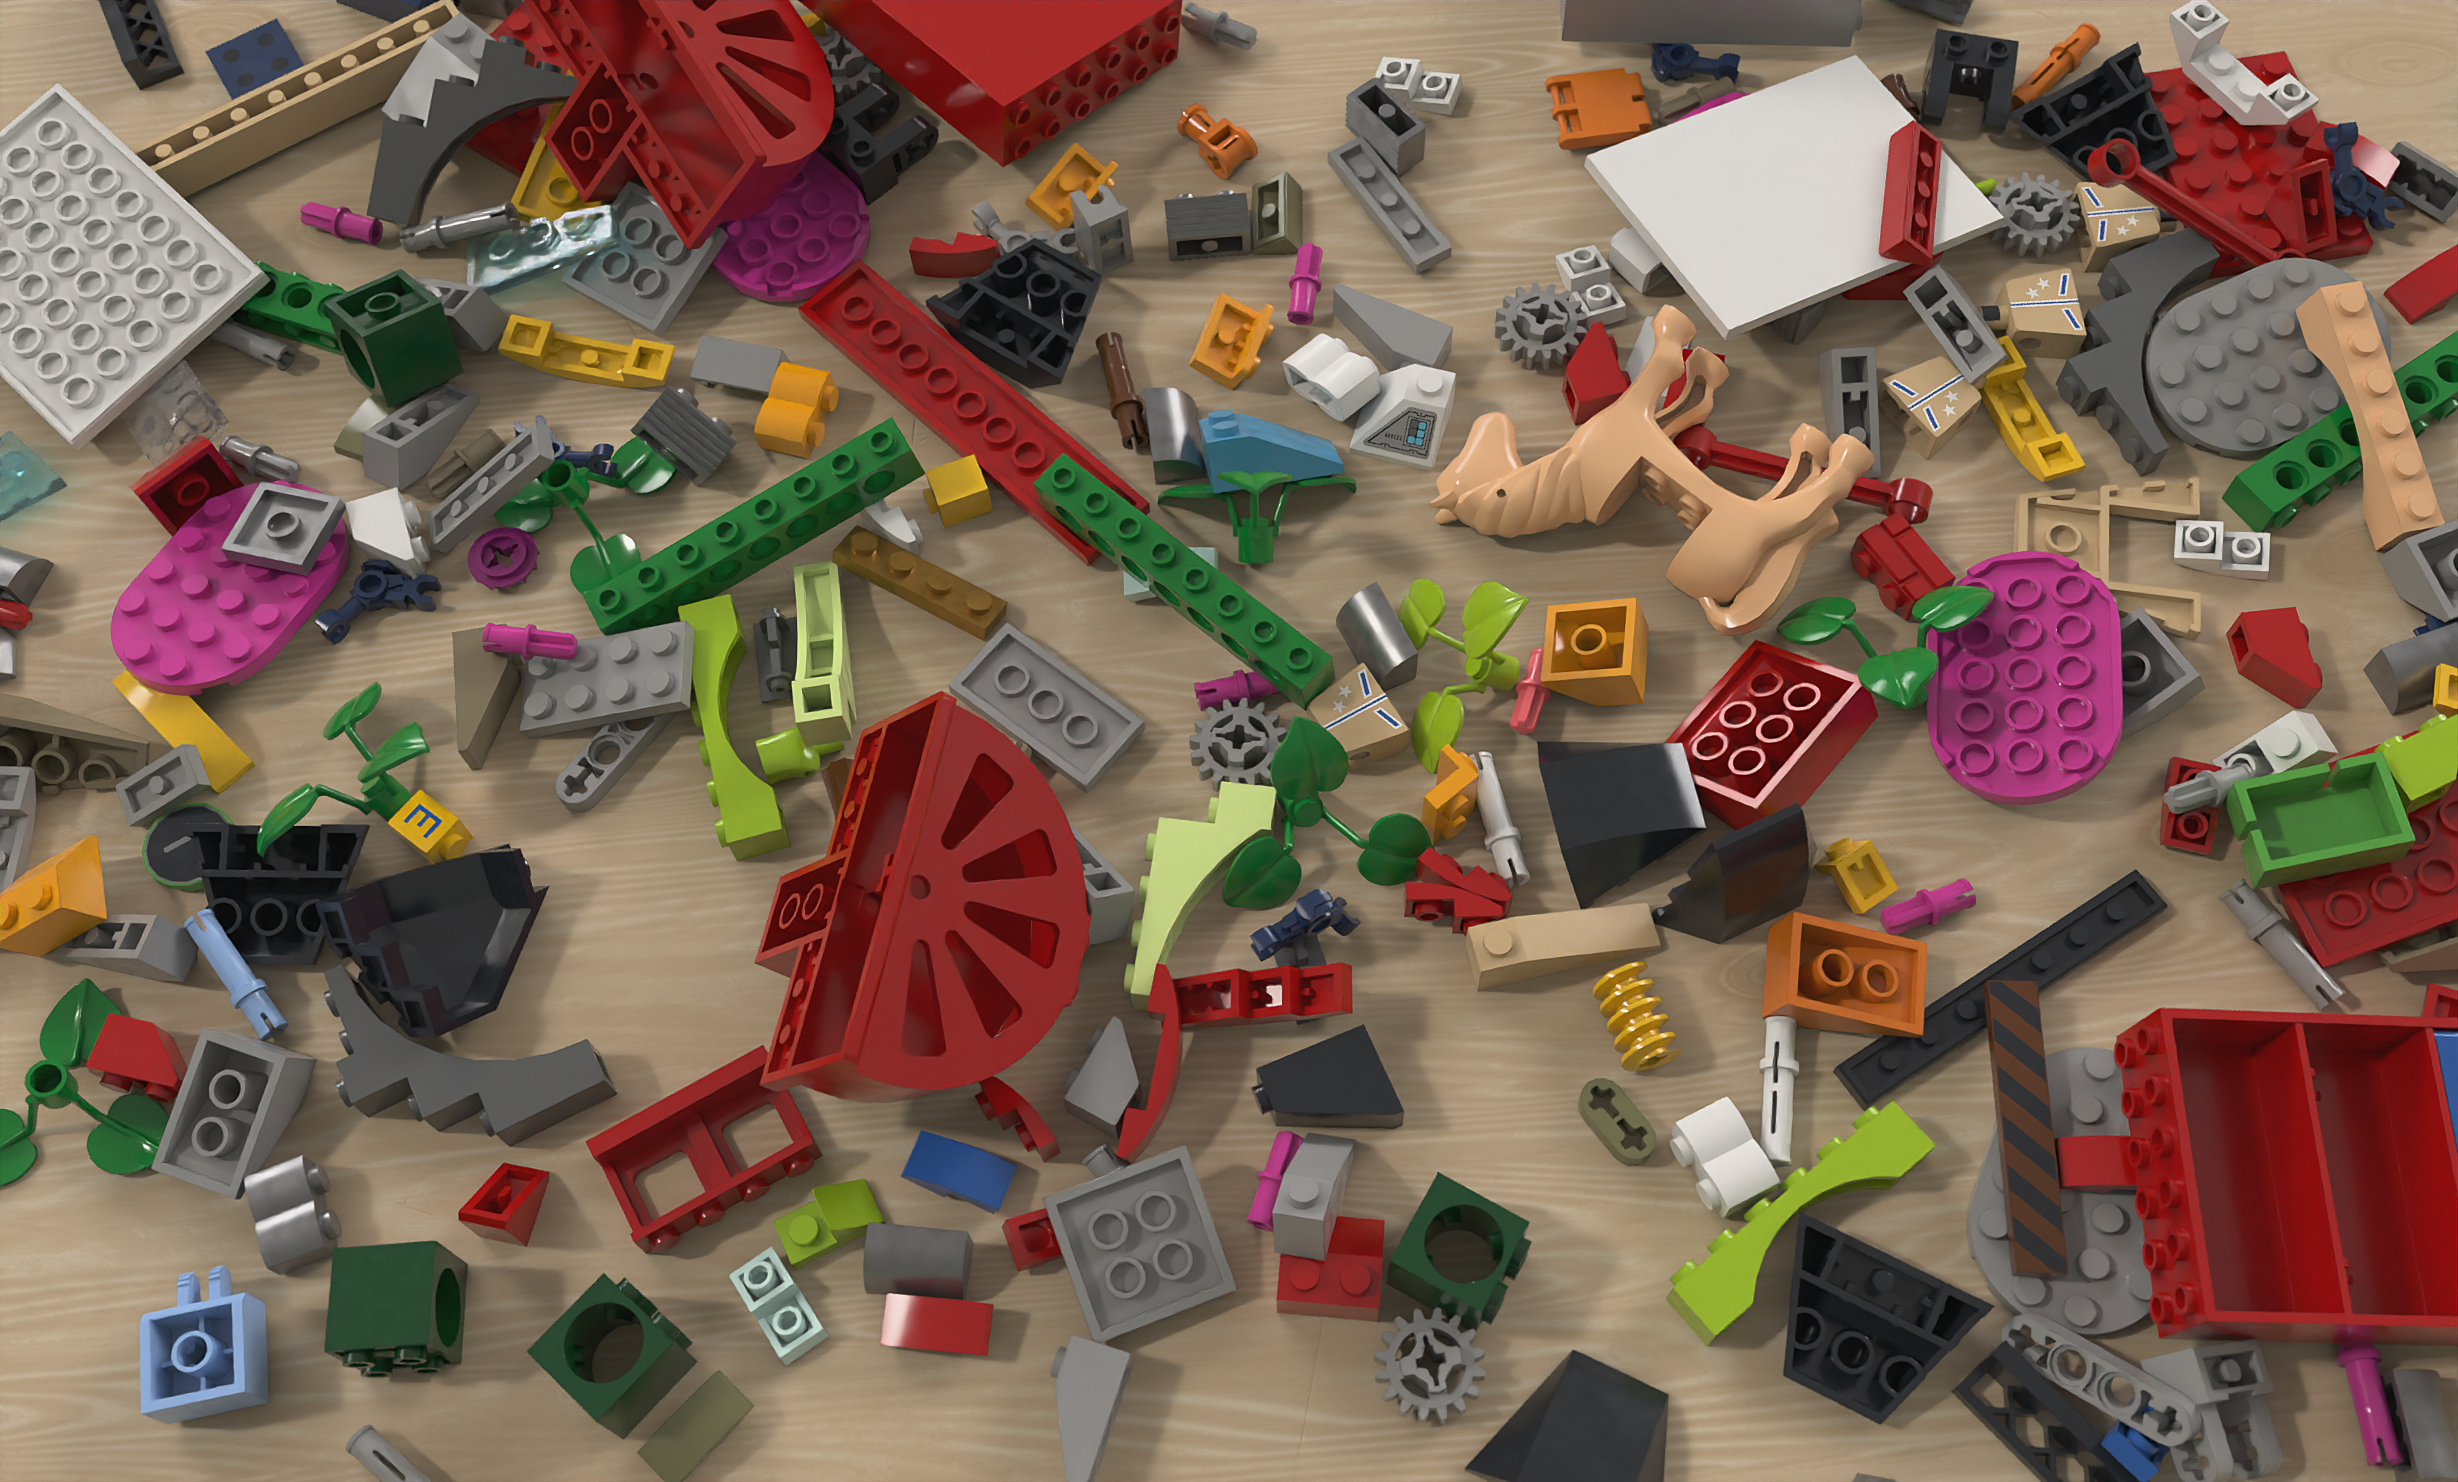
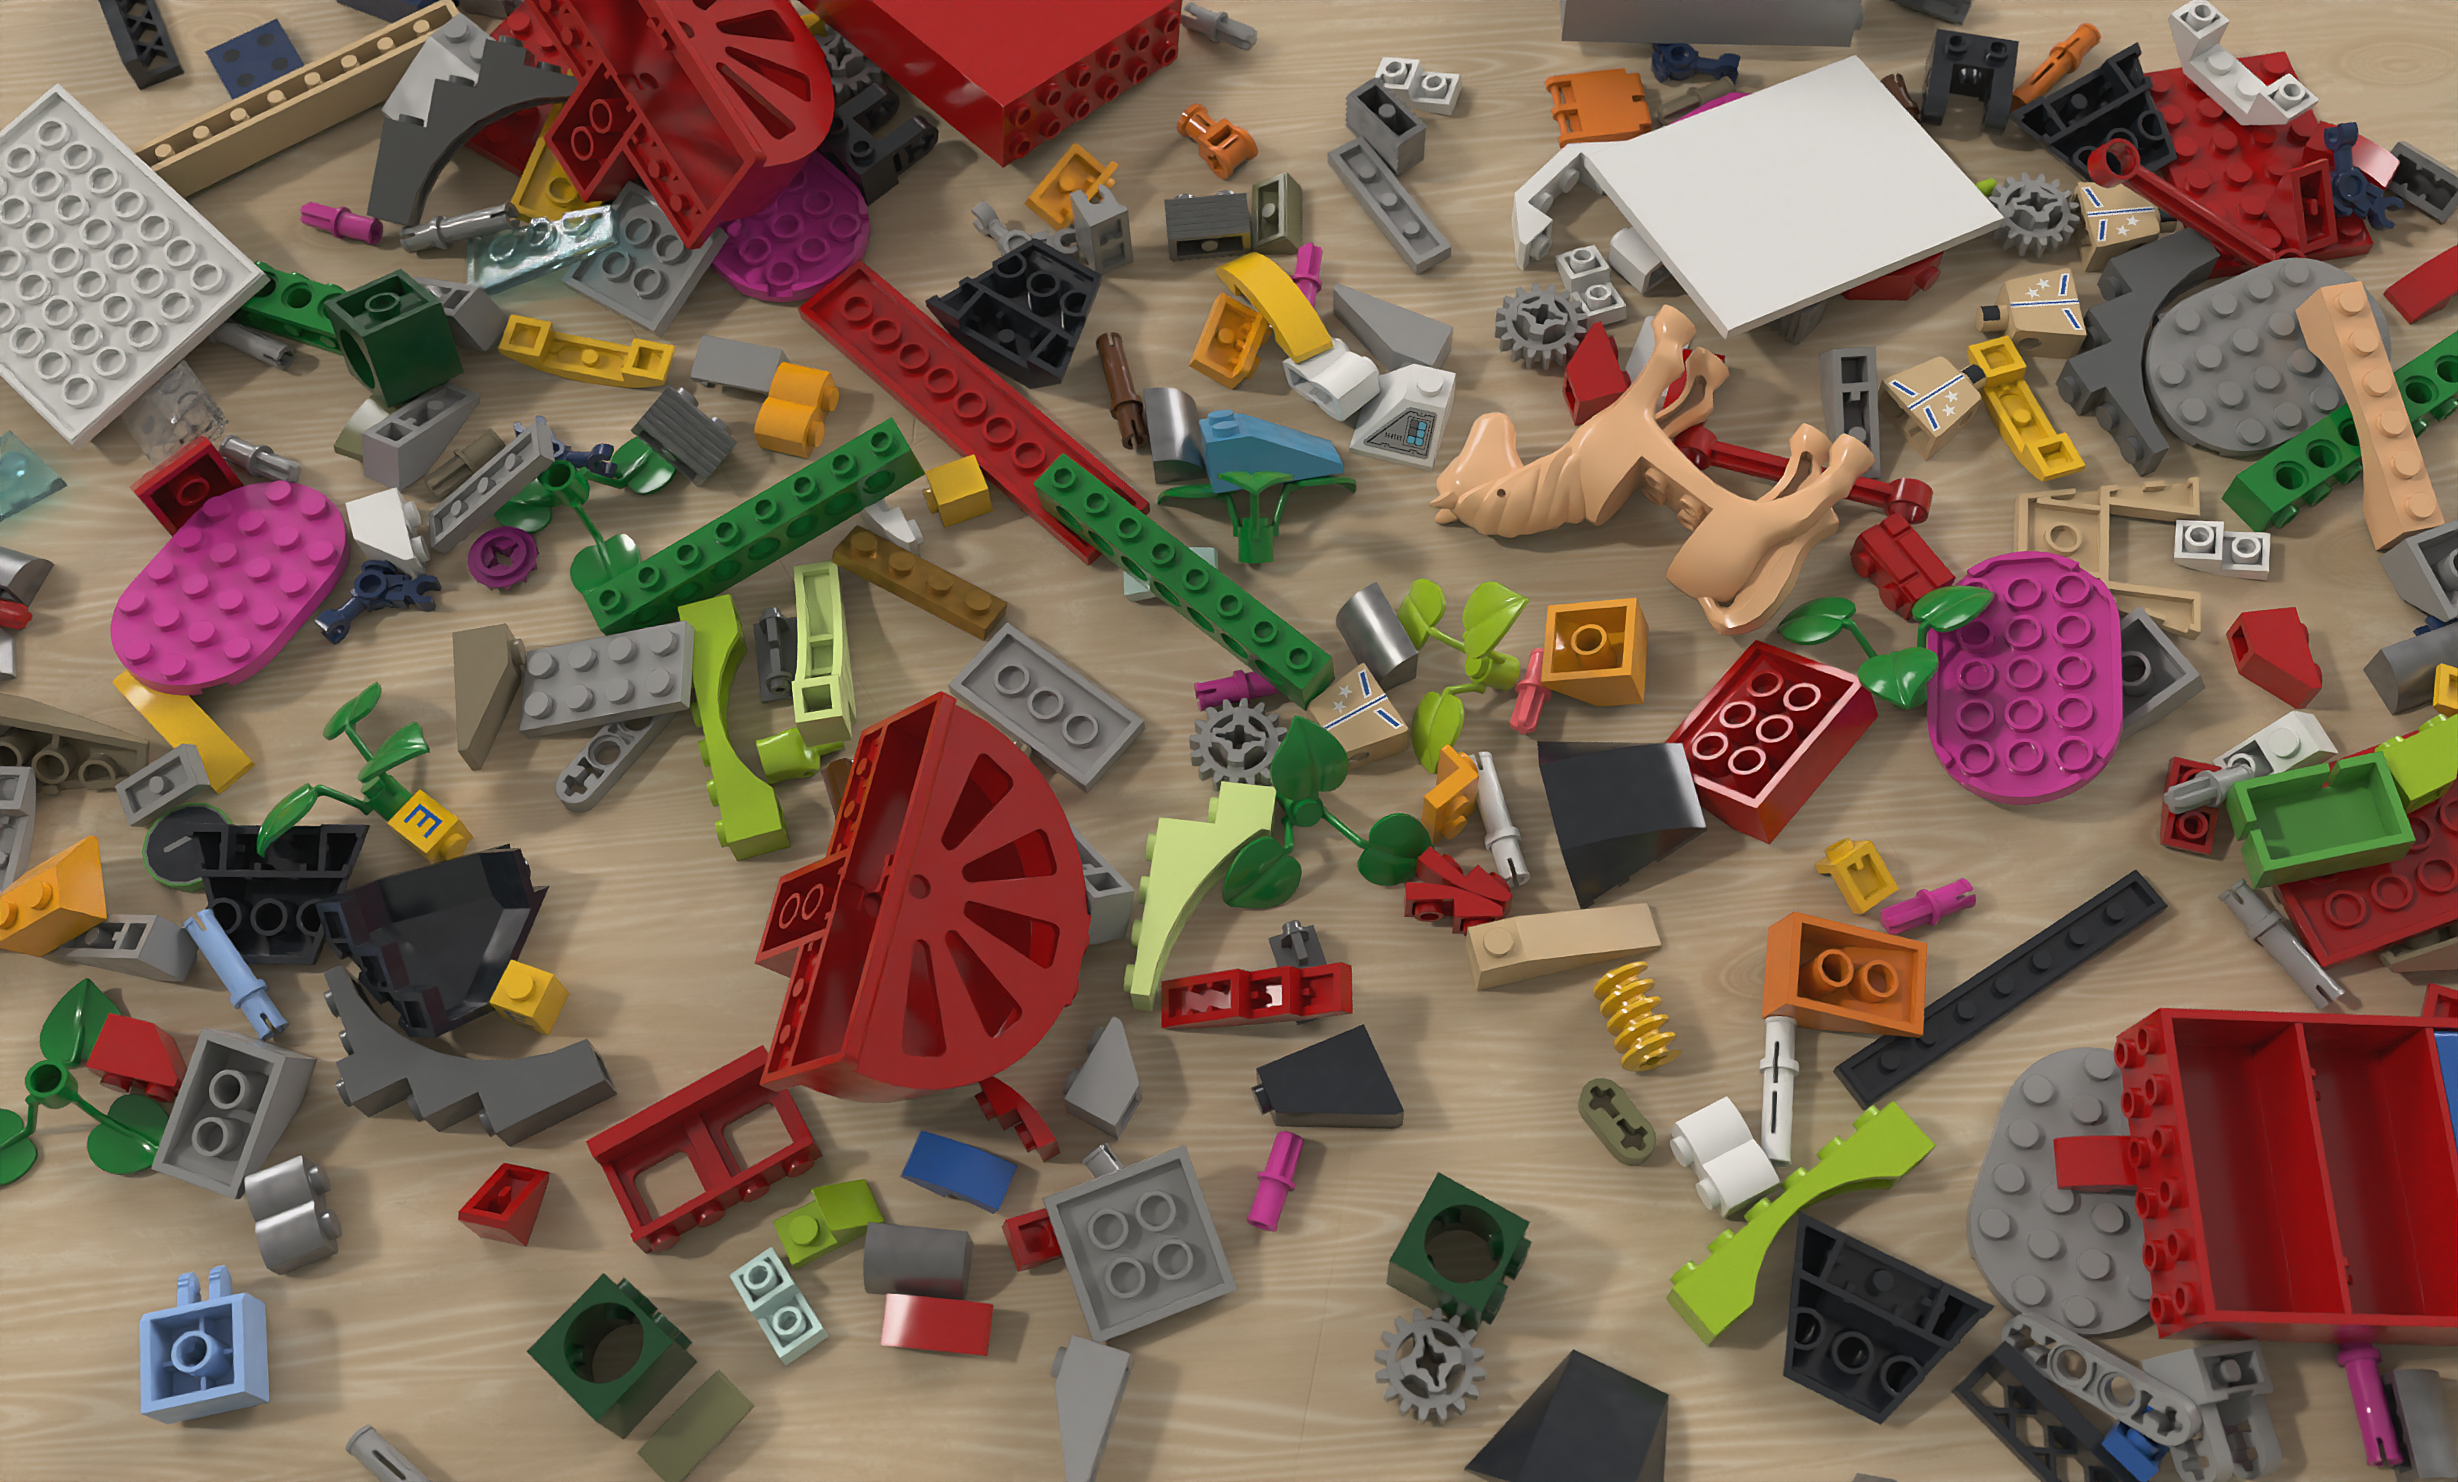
(283, 528): flat silver plate -> none
(396, 1308): dark green brick -> none
(529, 642): dark pink axle -> none
(529, 997): none -> yellow brick
(966, 257): red slope -> none
(1141, 1125): red slope -> none
(1280, 302): none -> yellow slope
(1310, 916): dark blue piece -> none
(1312, 1196): light grey slope -> none
(1343, 1284): red slope -> none
(1535, 197): none -> white slope
(1744, 879): black wedge -> none
(1910, 195): red slope -> none
(1956, 323): light grey slope -> none
(2025, 1130): tile -> none

